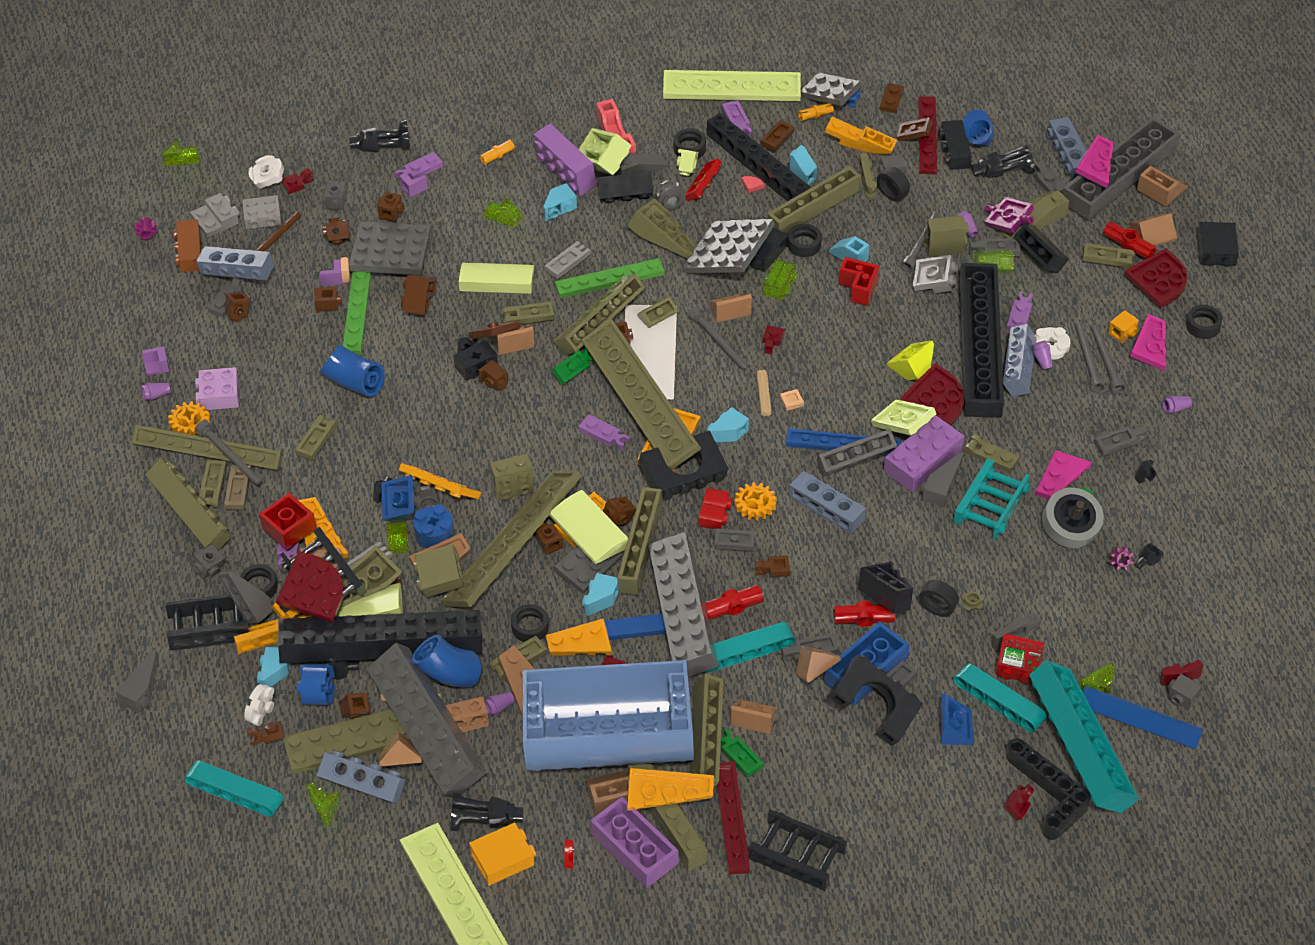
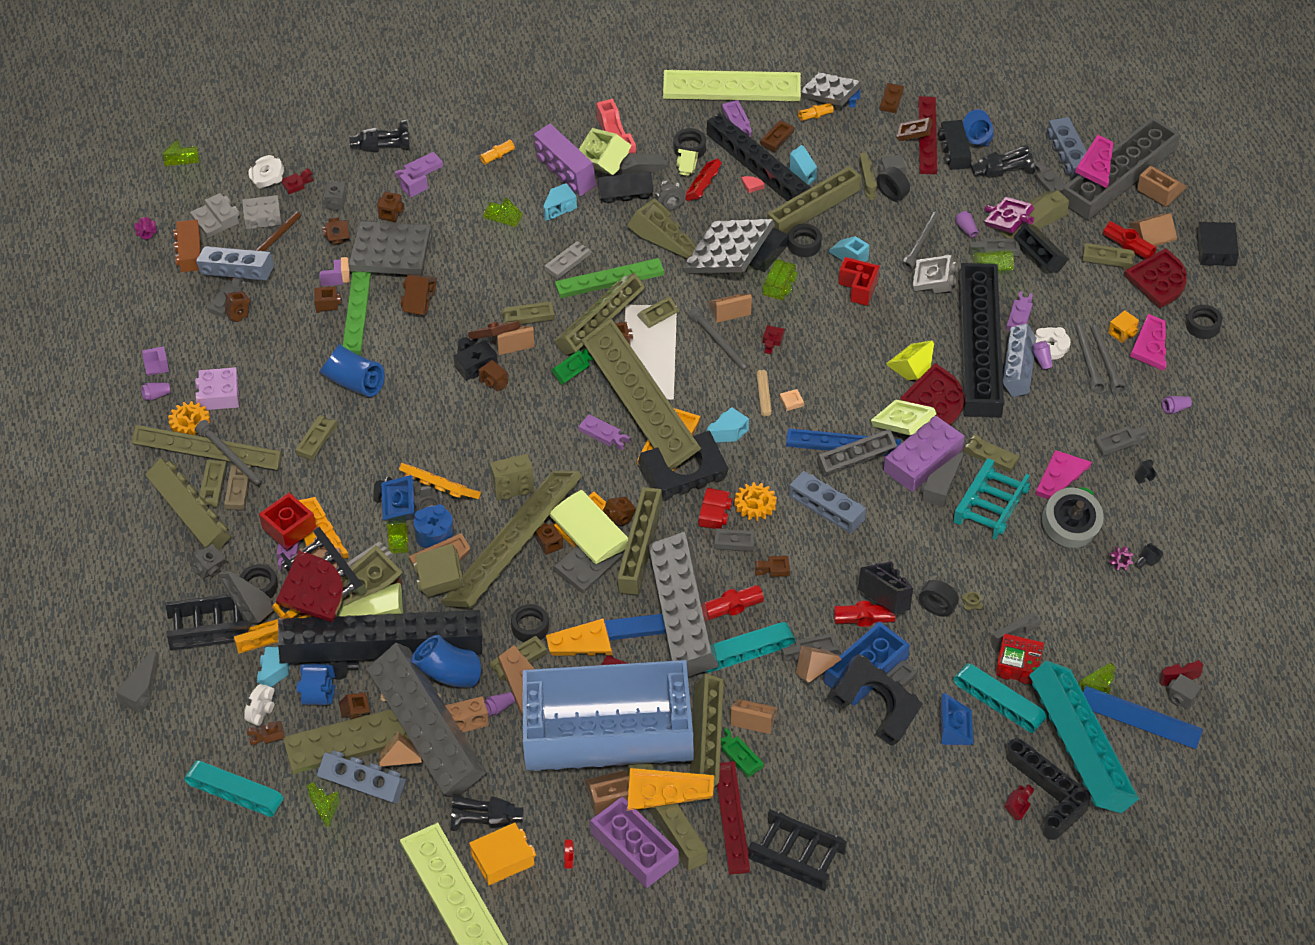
(496, 278): yellowish green slope -> none
(601, 594): medium azure slope -> none
(864, 140): light orange slope -> none
(946, 235): olive brick -> none

